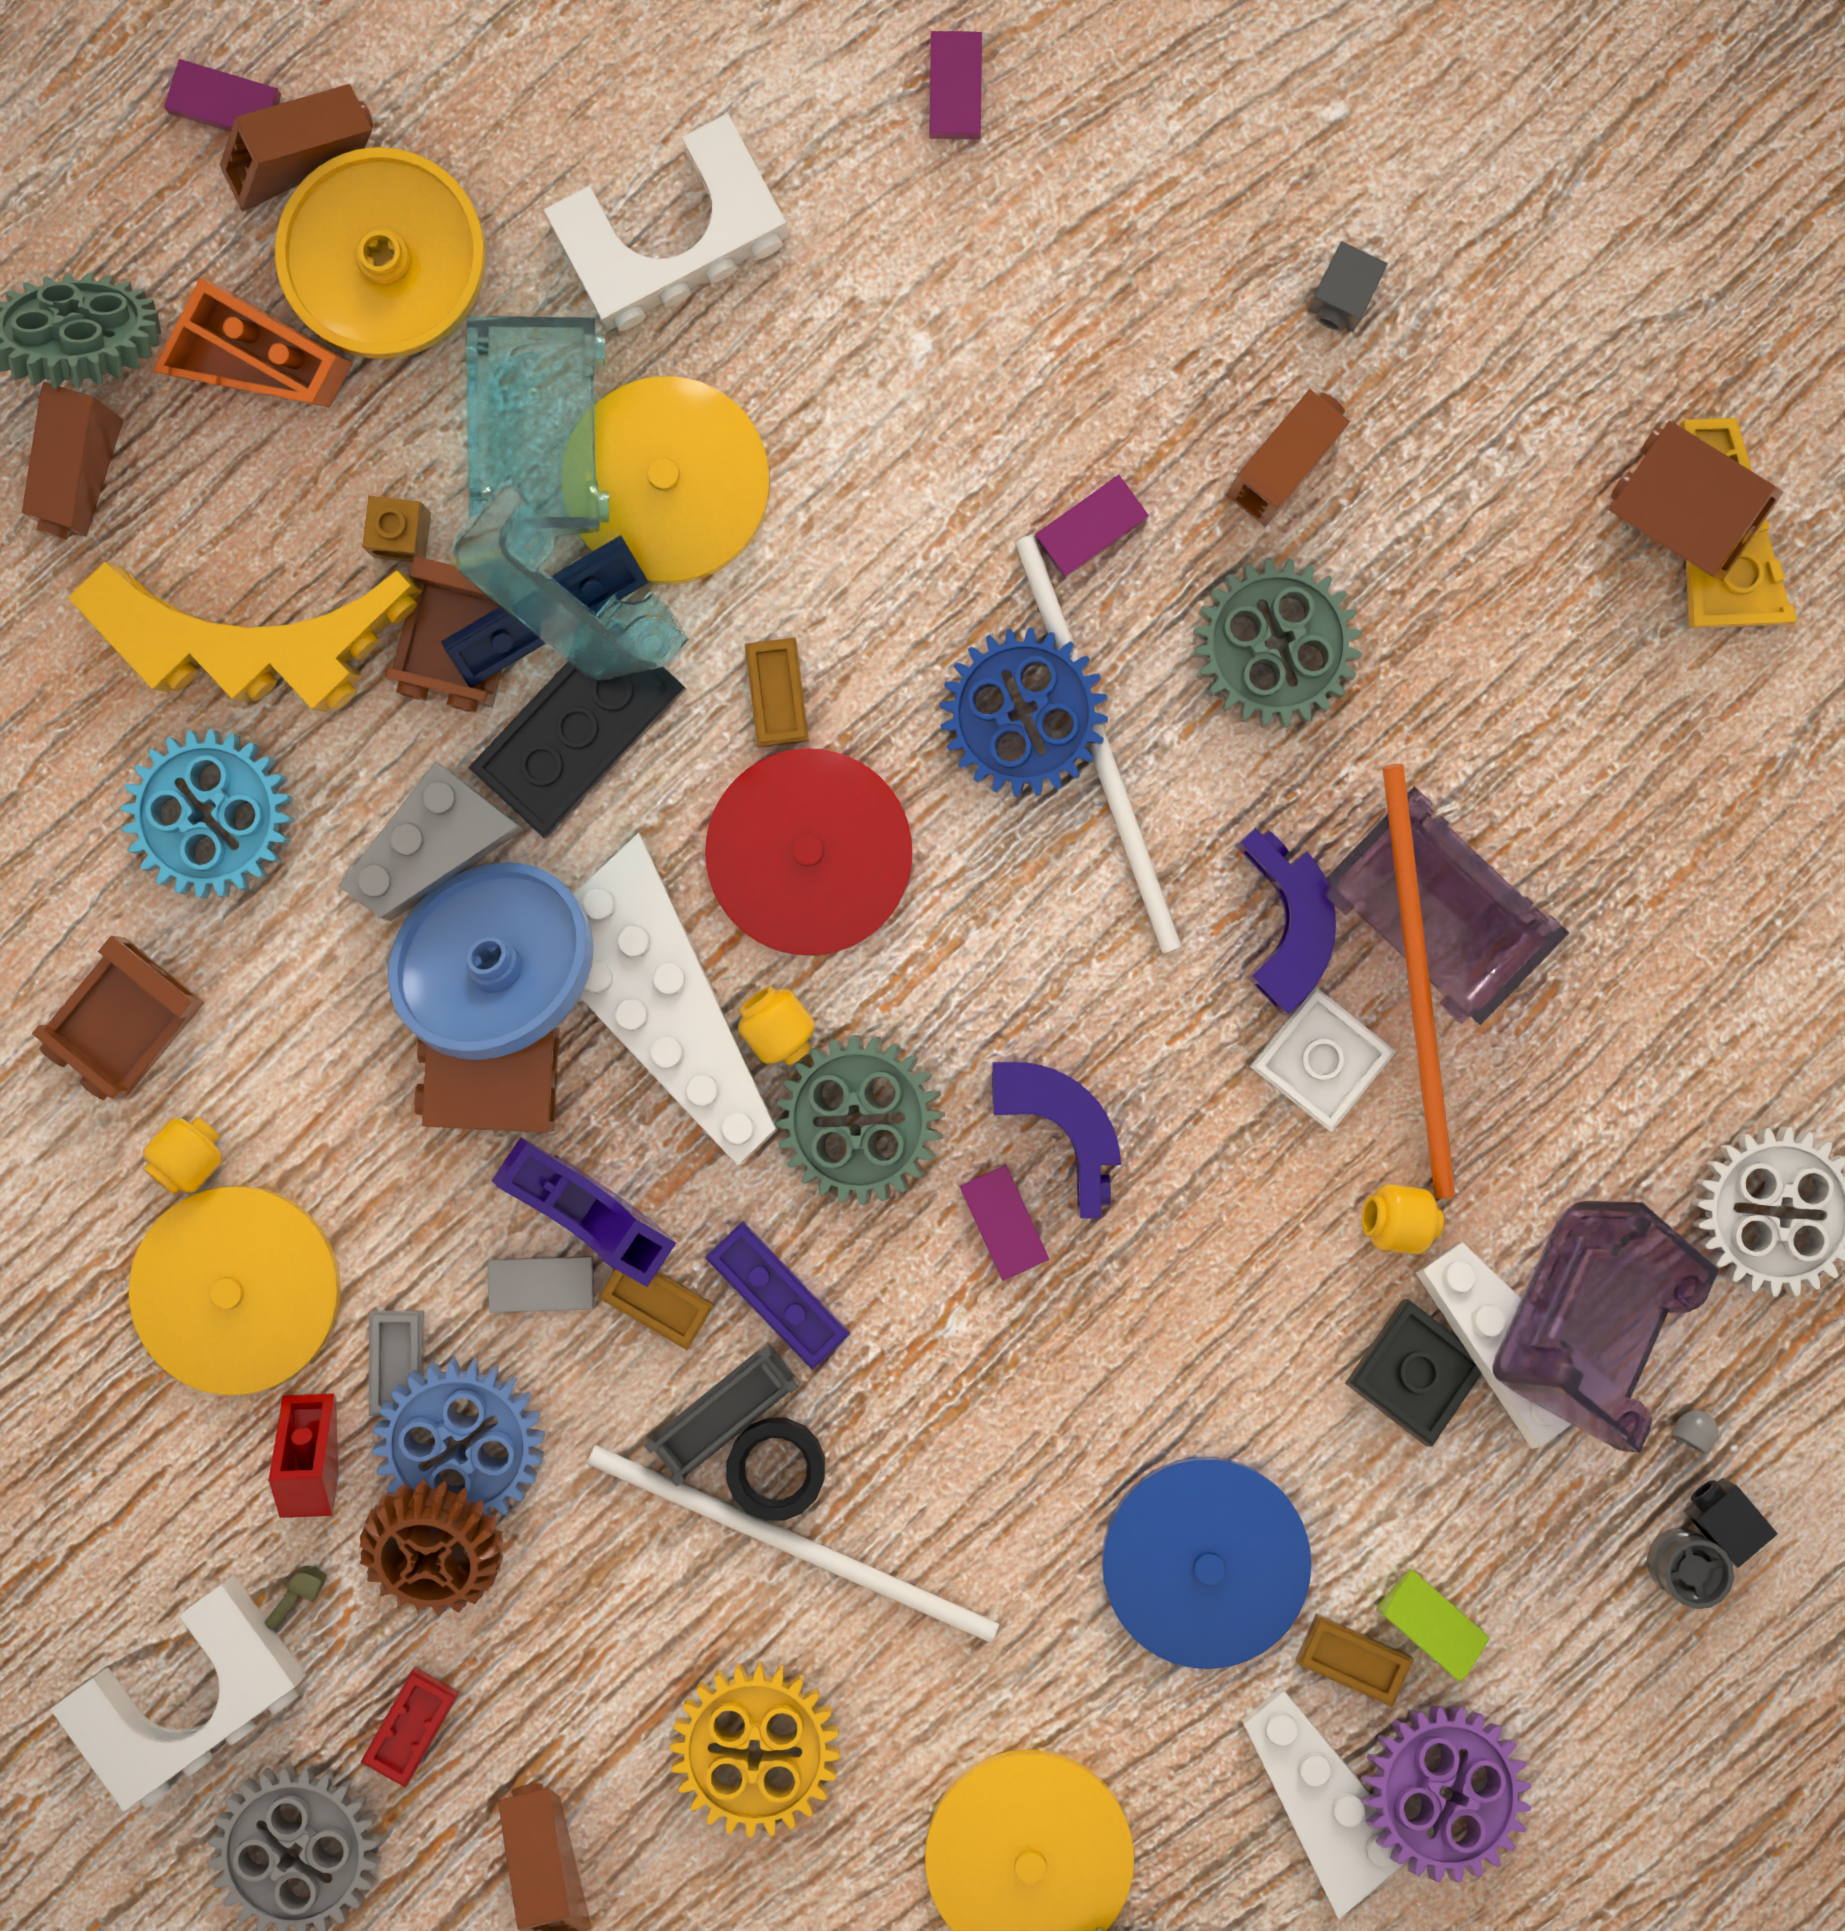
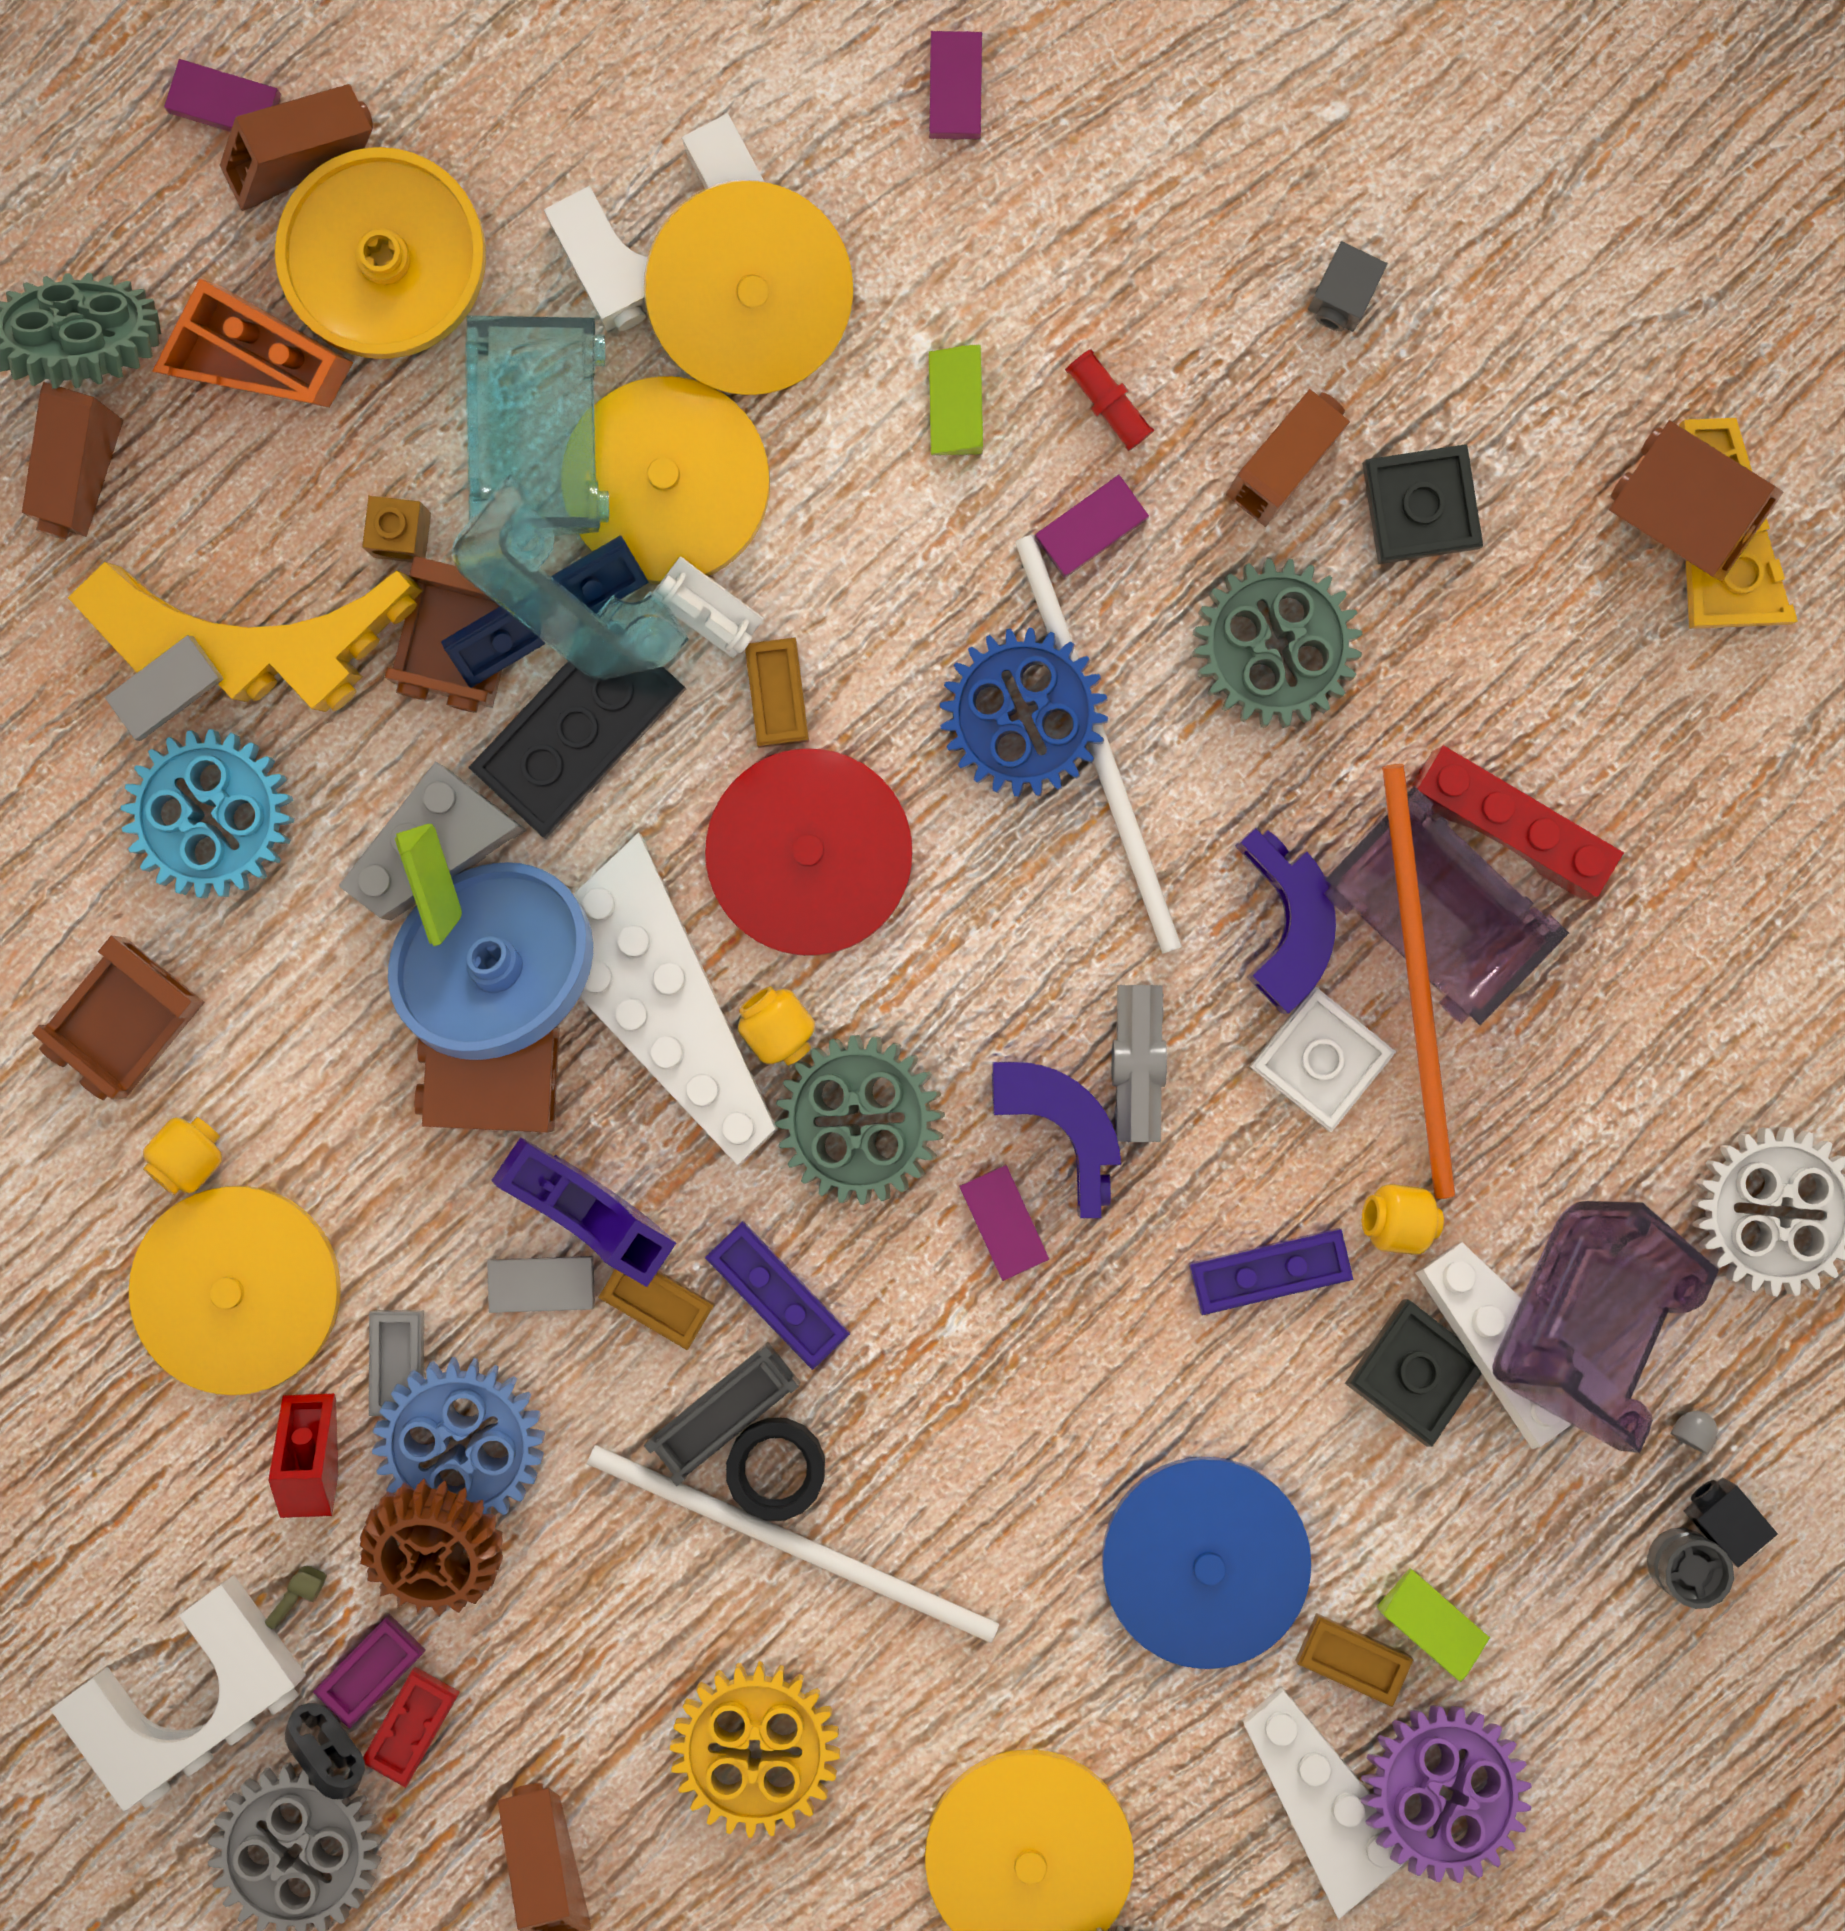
(164, 688): none -> light grey tile
(333, 1743): none -> black beam
(369, 1671): none -> magenta tile
(429, 881): none -> lime slope
(708, 607): none -> white hinge
(748, 287): none -> yellow dish
(956, 401): none -> lime slope
(1109, 399): none -> red pin
(1139, 1063): none -> light grey piece
(1271, 1271): none -> dark purple tile
(1422, 504): none -> pearl dark grey plate
(1517, 821): none -> red arch

